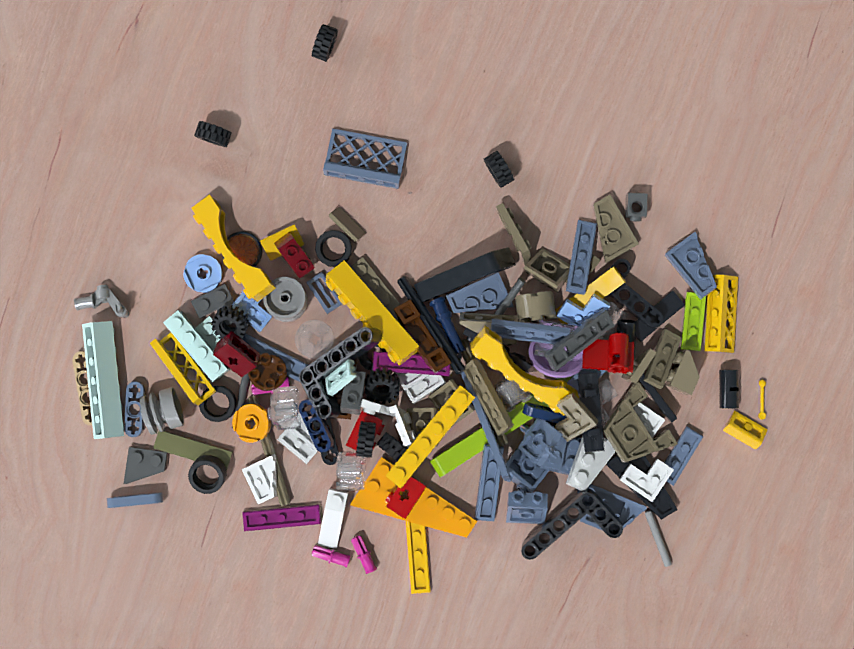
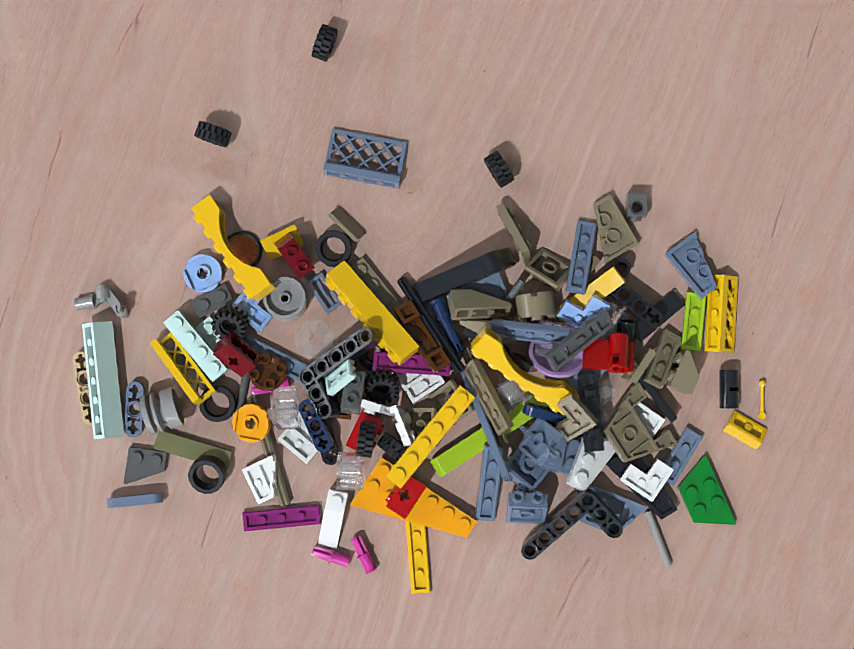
(476, 305): none -> dark tan slope
(704, 496): none -> green wing

